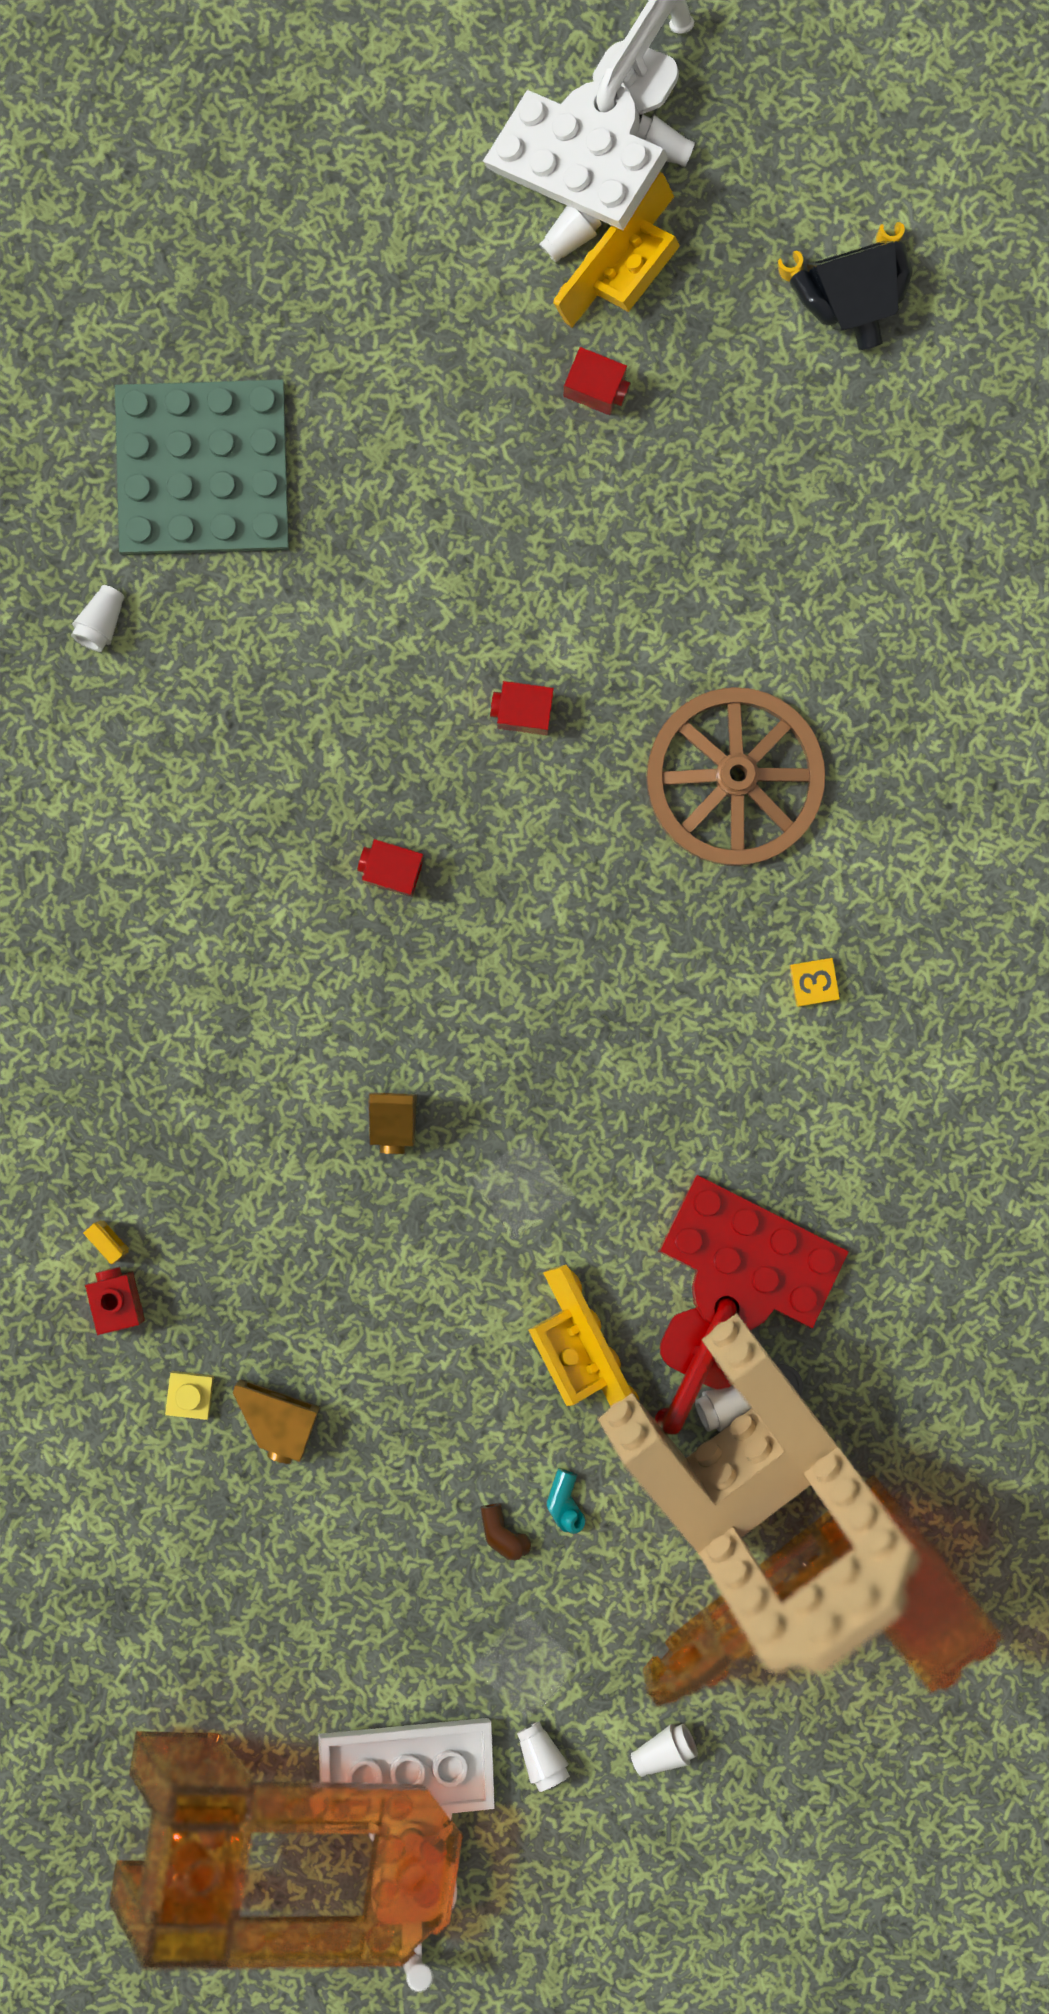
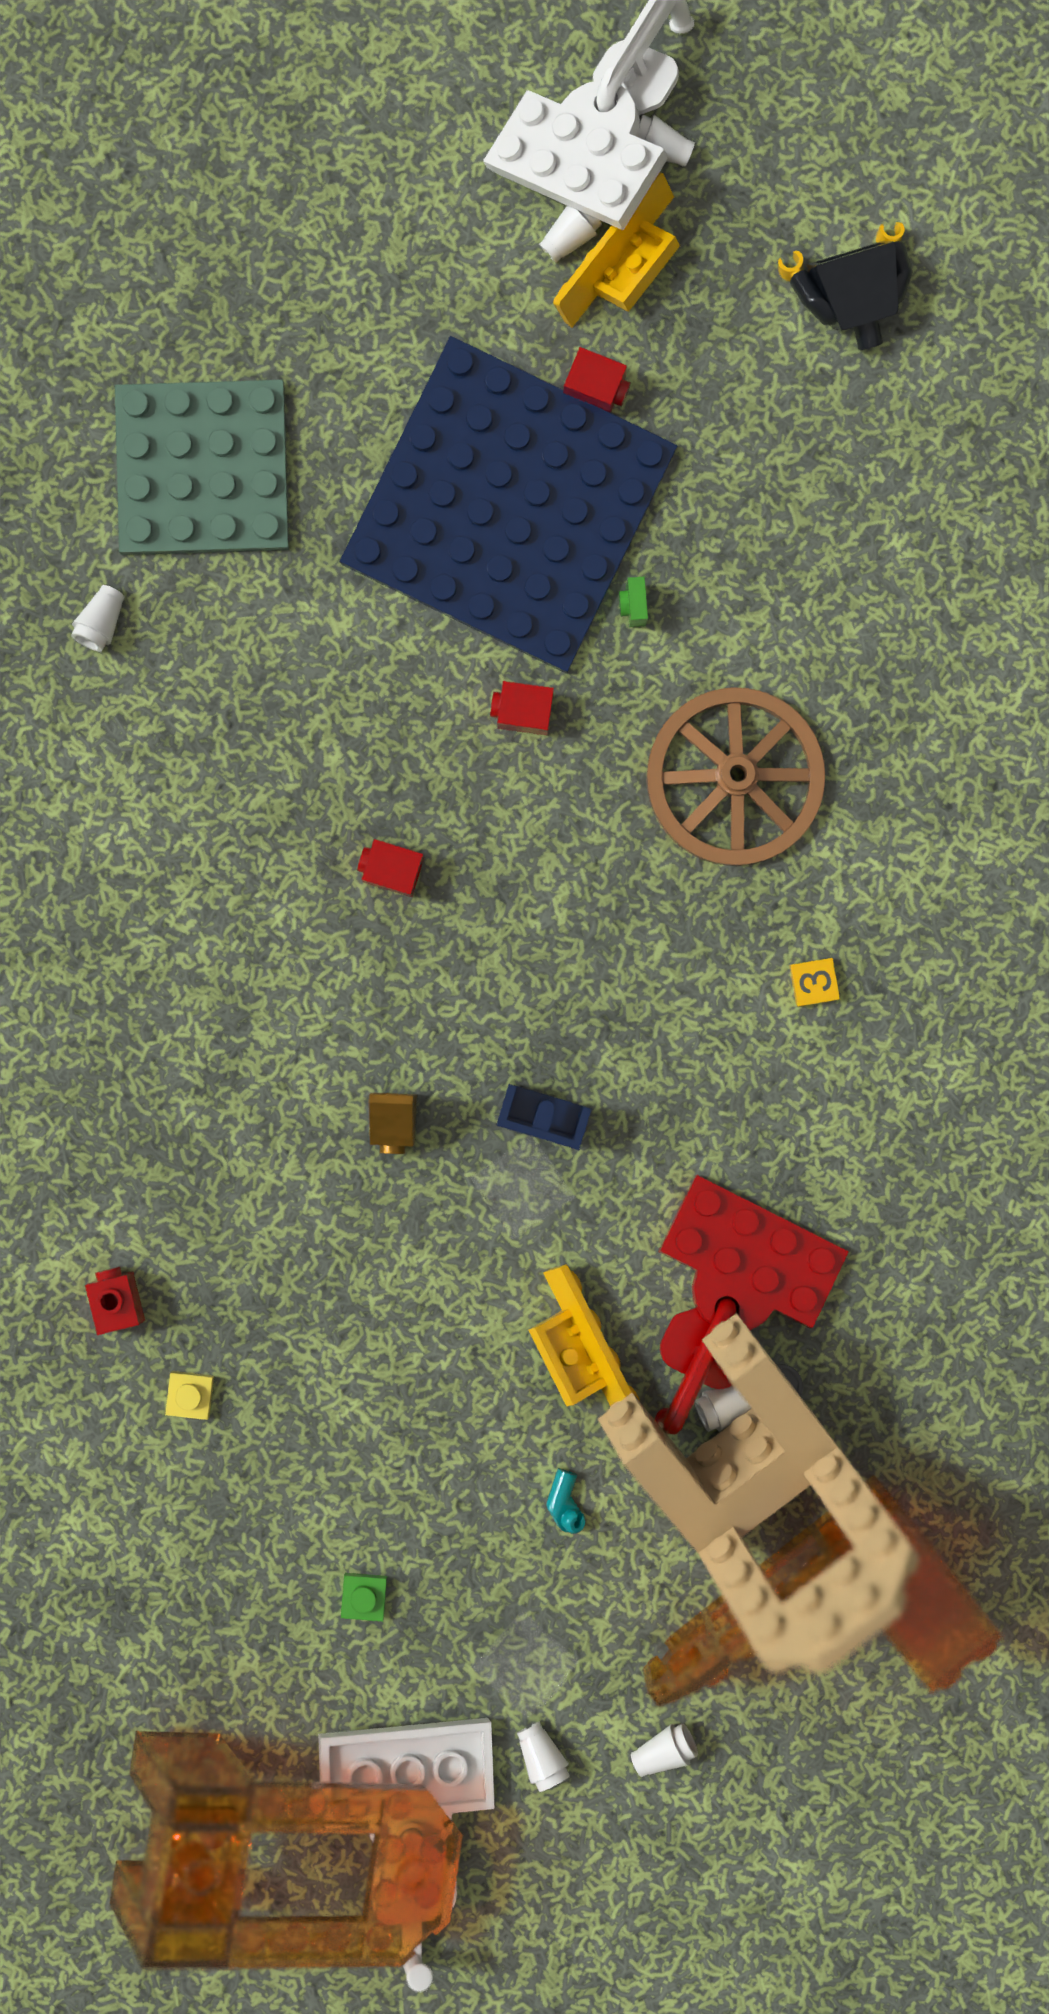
(106, 1241): yellow tile -> none
(276, 1420): pearl gold slope -> none
(363, 1597): none -> bright green plate
(499, 1538): reddish brown arm -> none
(508, 504): none -> dark blue plate
(544, 1116): none -> dark blue window
(634, 602): none -> bright green plate

